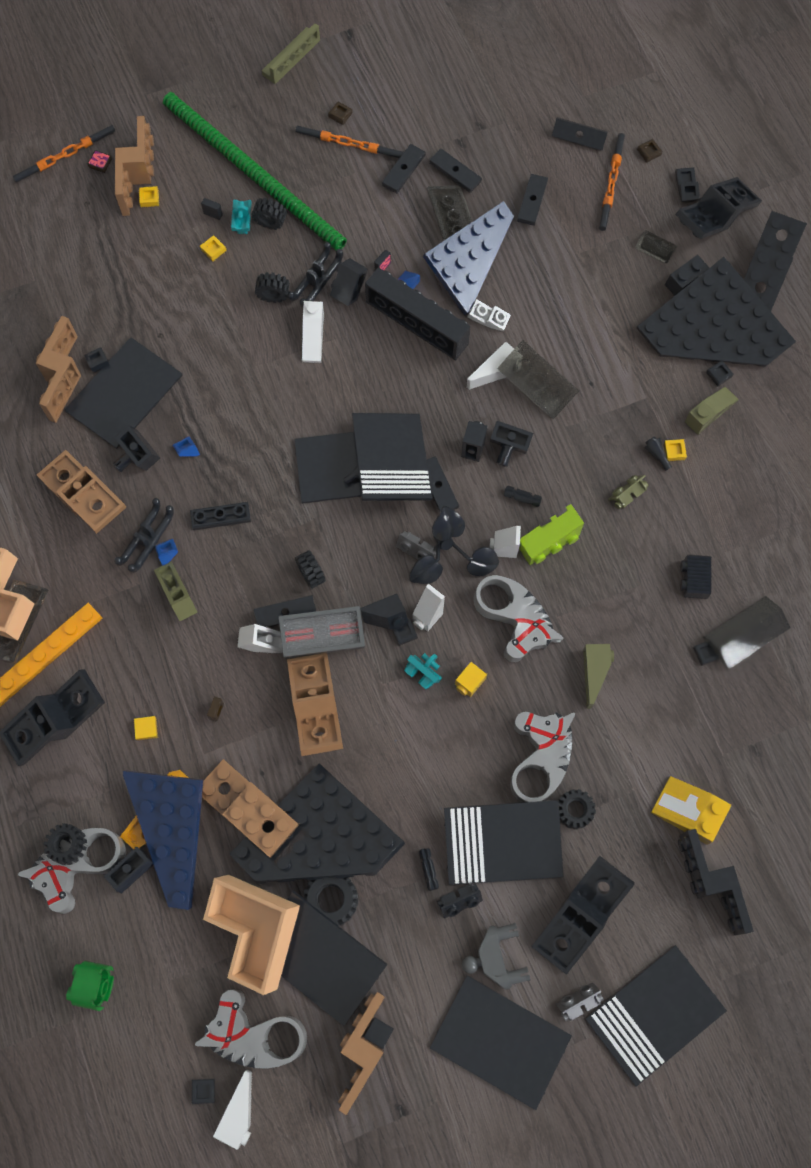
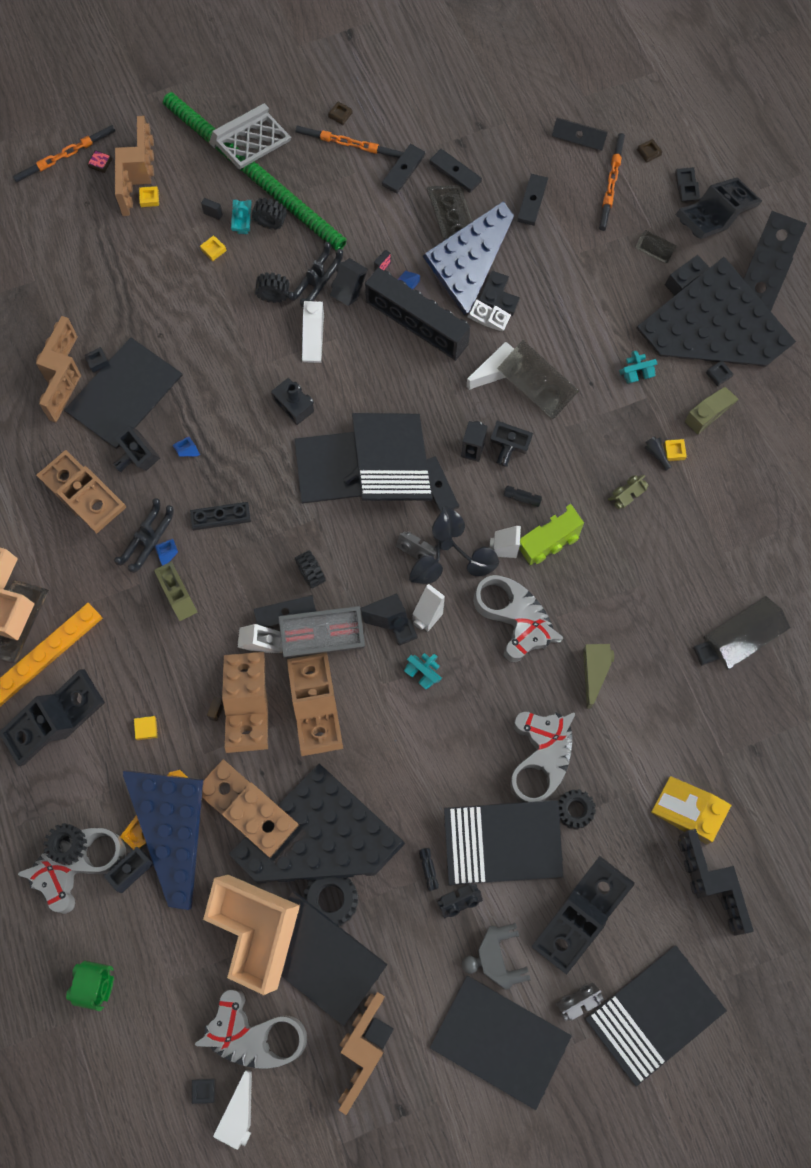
(241, 126): none -> light grey fence
(245, 702): none -> medium nougat bracket
(292, 54): olive fence -> none
(293, 401): none -> black brick
(470, 680): yellow brick -> none
(494, 293): none -> black plate
(630, 371): none -> teal hips
(696, 576): black brick -> none

